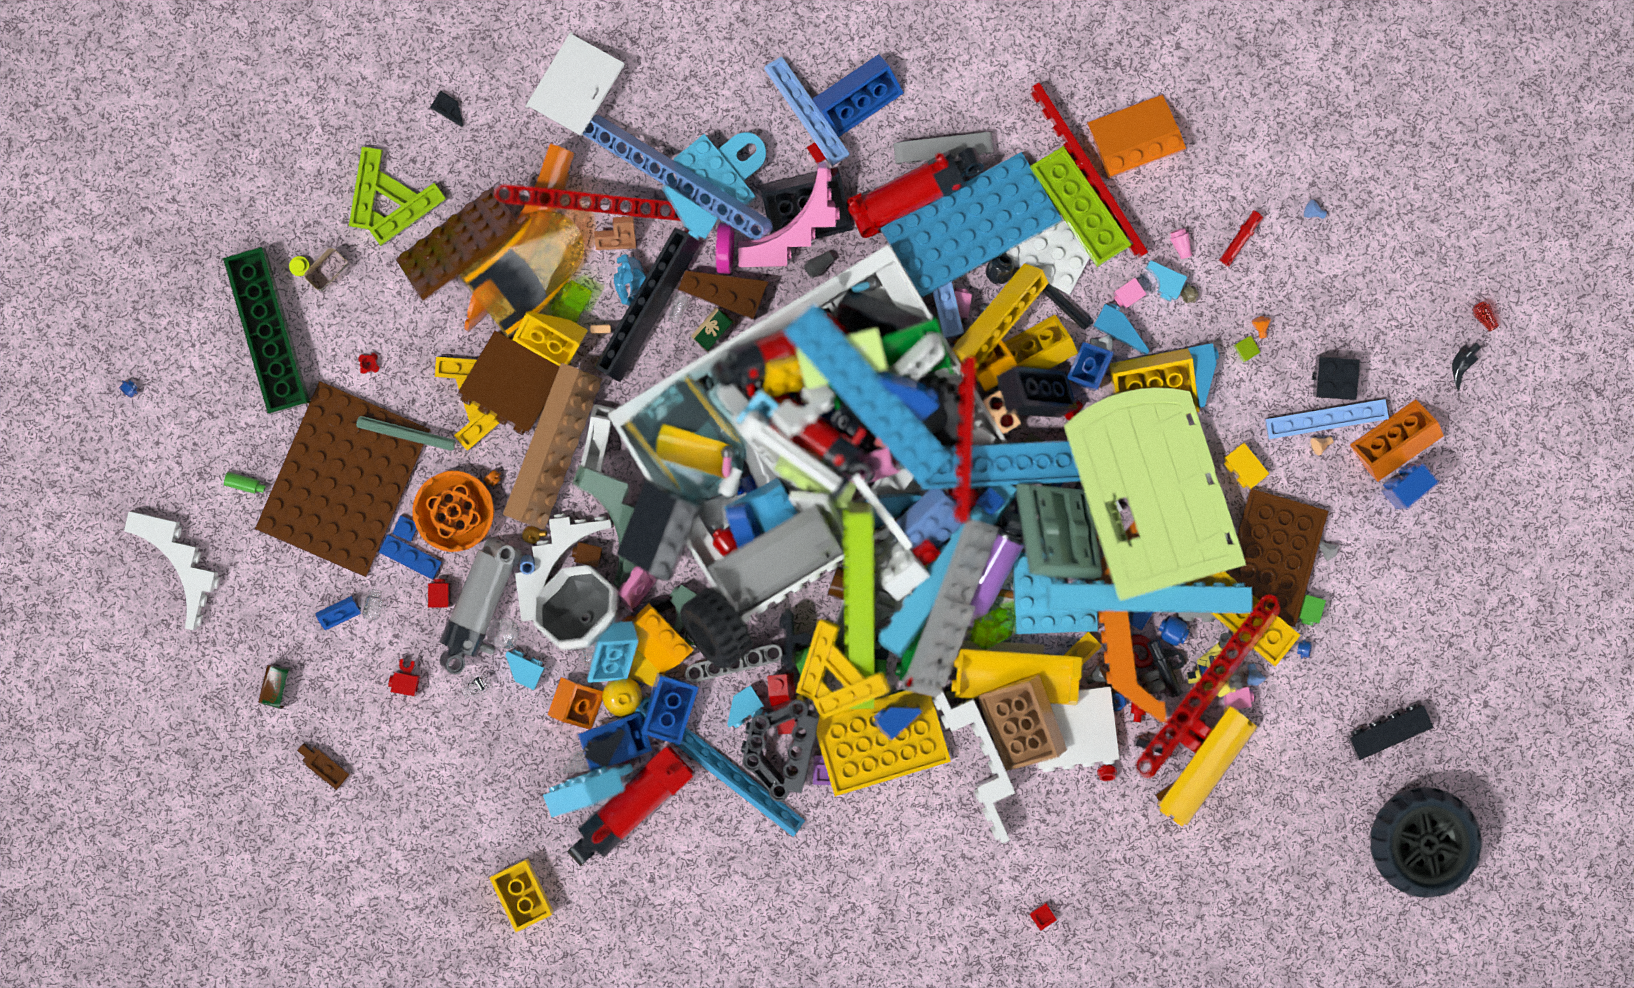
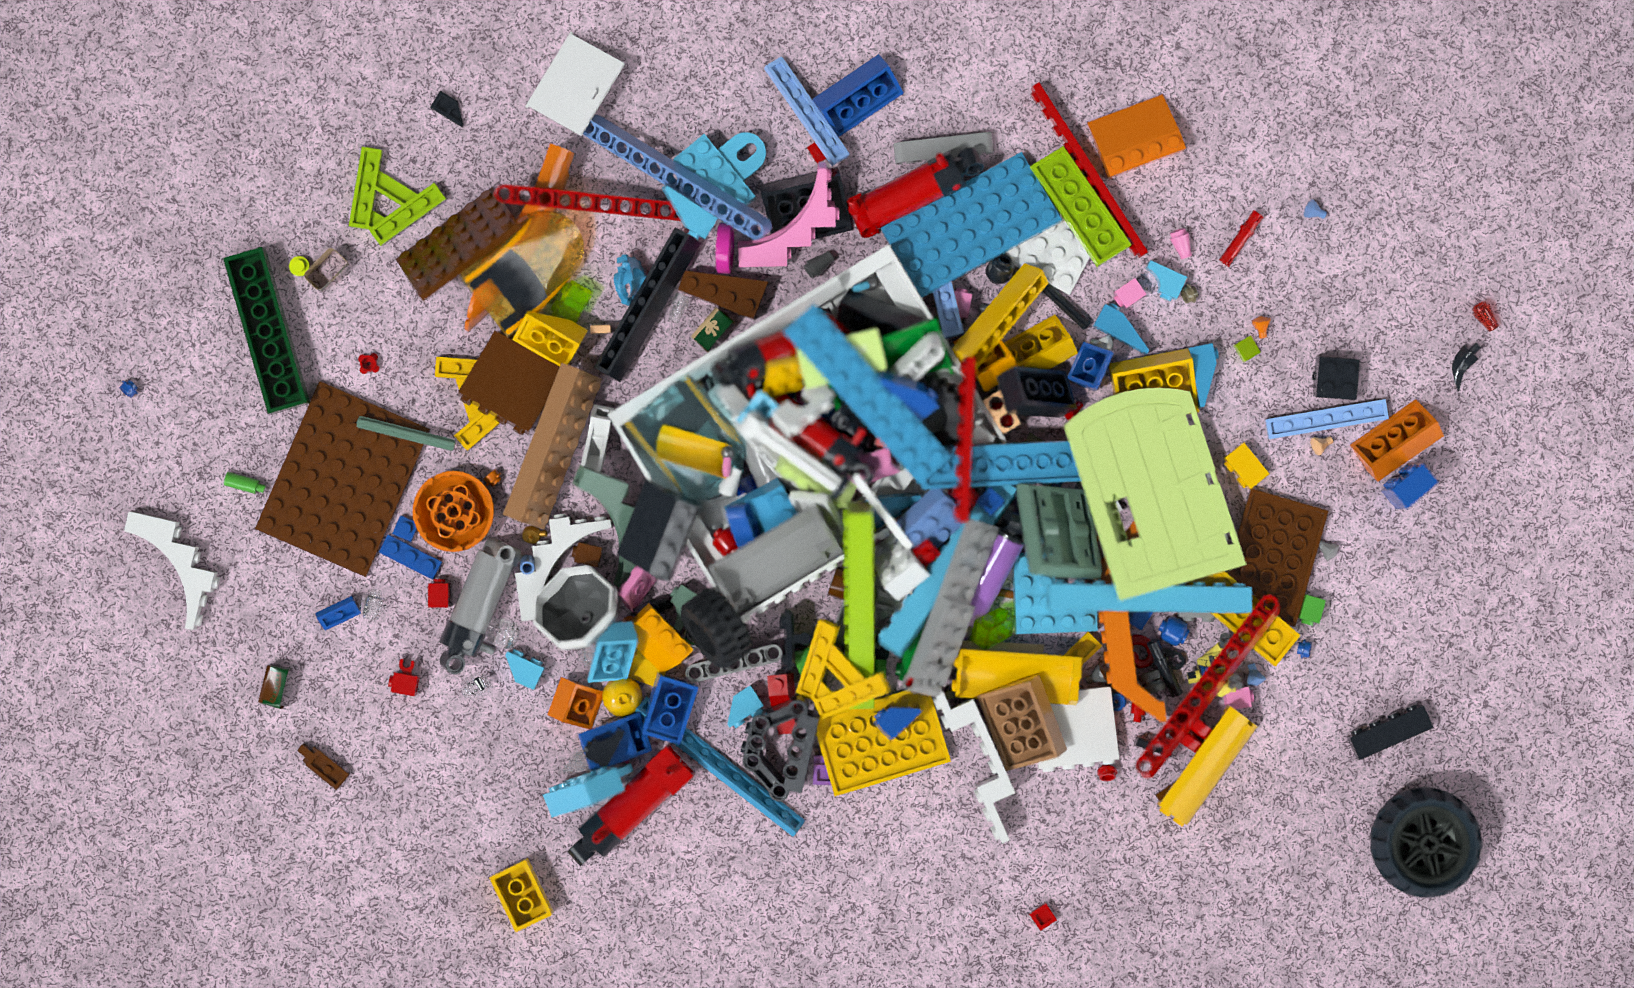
(620, 238): nougat plate -> none

